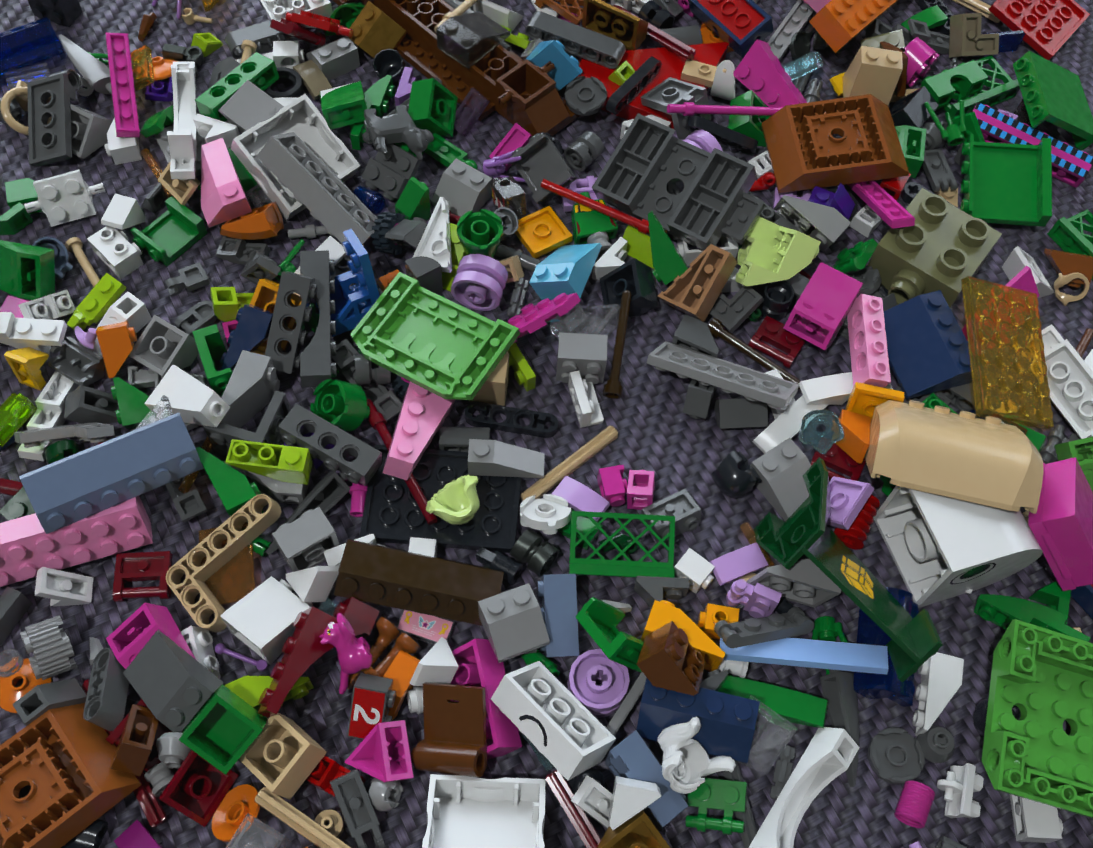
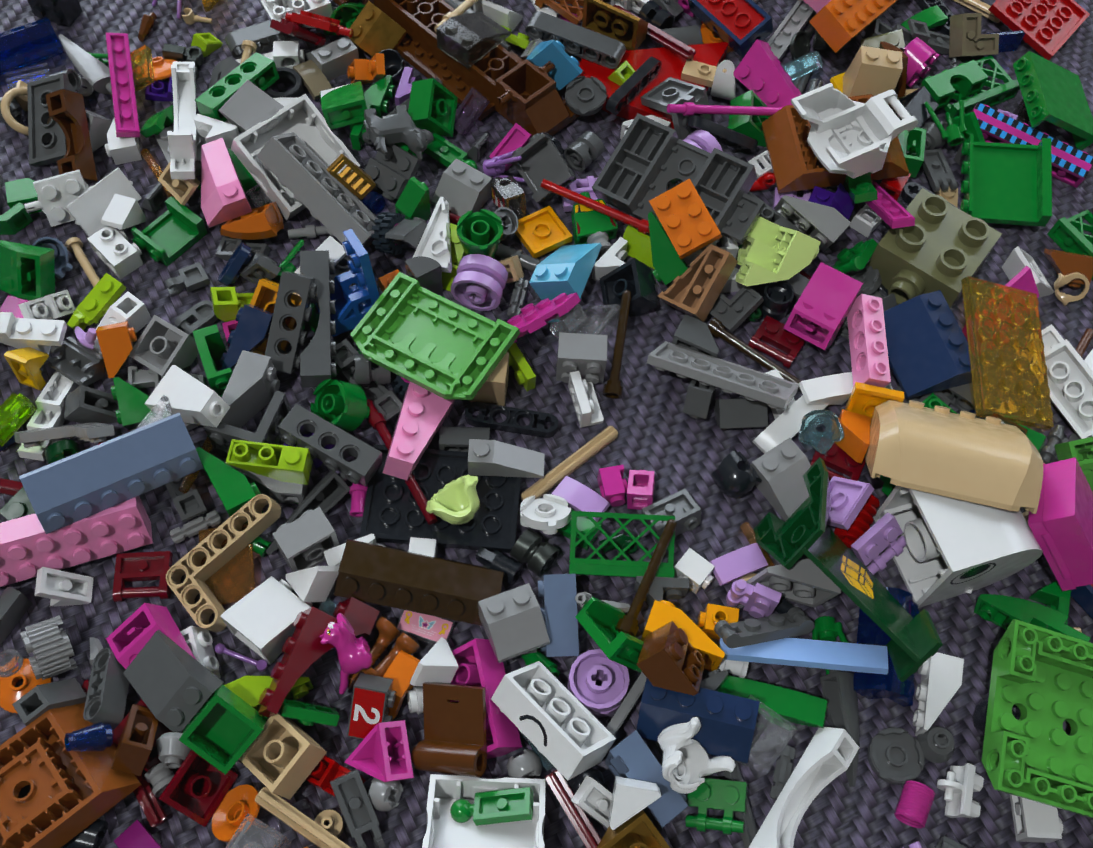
(69, 112): none -> reddish brown arch
(90, 738): none -> clear blue cone
(92, 204): none -> white piece
(193, 527): none -> light grey axle
(230, 271): none -> dark blue plate
(309, 713): none -> green plate
(363, 183): none -> pearl gold slope
(367, 70): none -> orange slope
(479, 148): none -> dark grey slope
(495, 807): none -> green plate
(525, 765): none -> light grey piece
(583, 598): none -> light grey bar
(629, 622): none -> dark brown piece
(685, 219): none -> orange plate
(852, 134): none -> white piece
(860, 188): none -> green slope
(876, 539): none -> lavender plate

